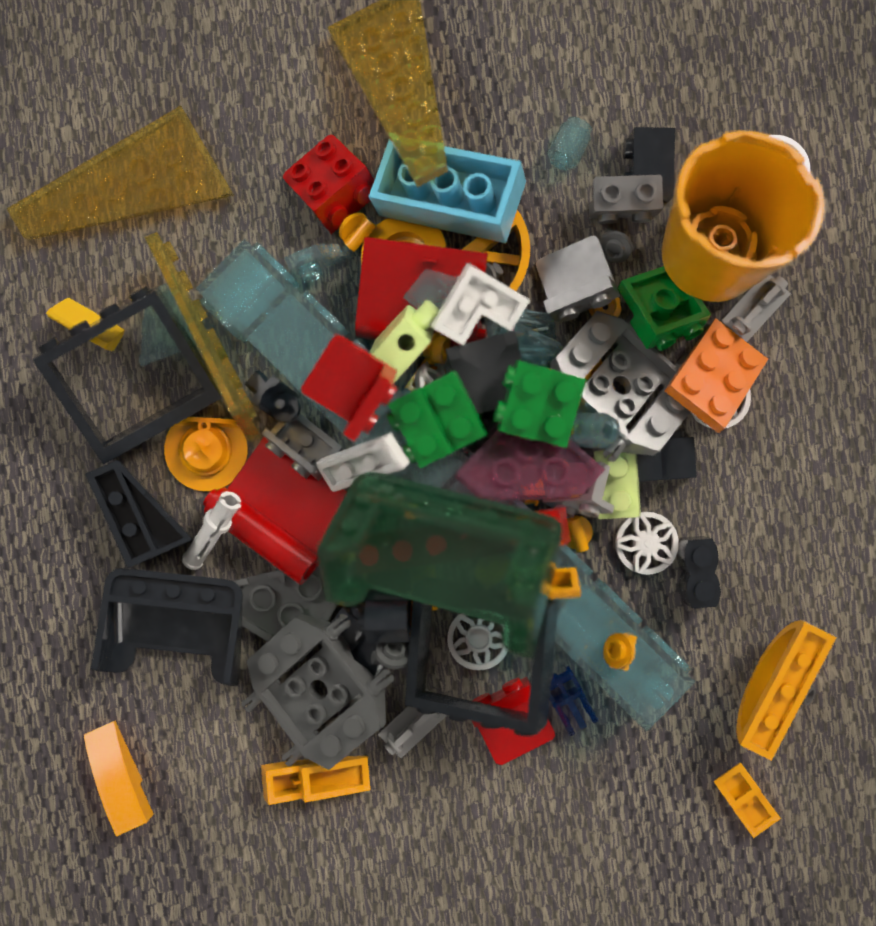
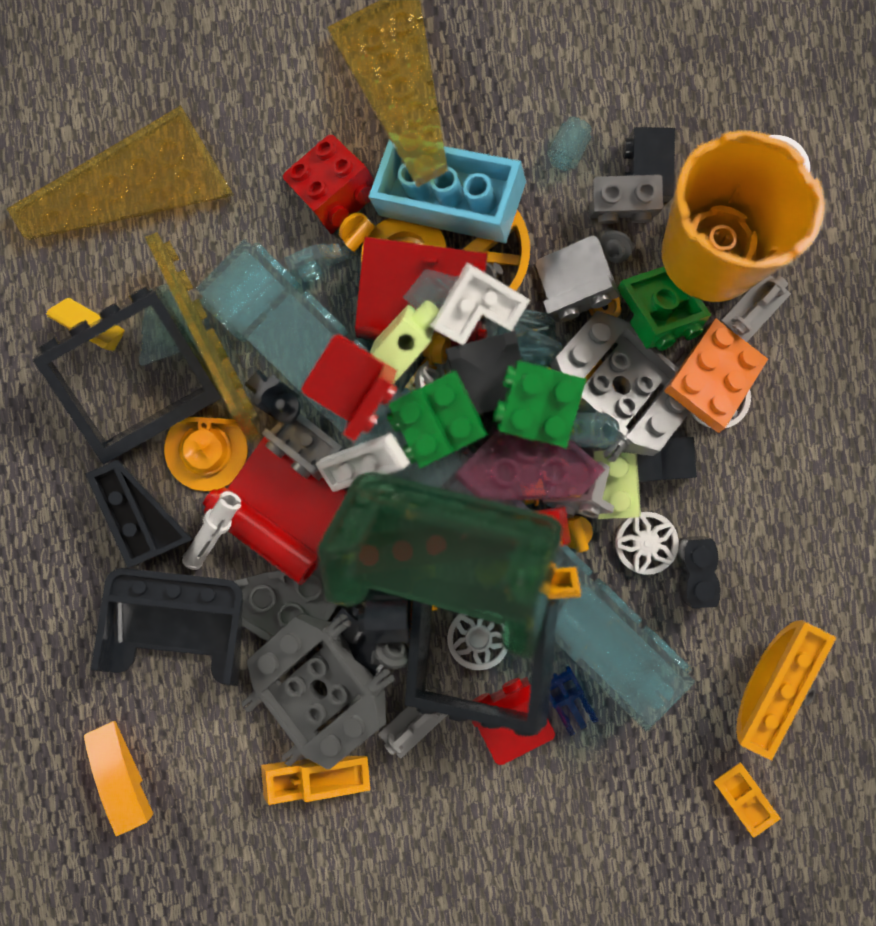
(619, 650): light orange plate -> none

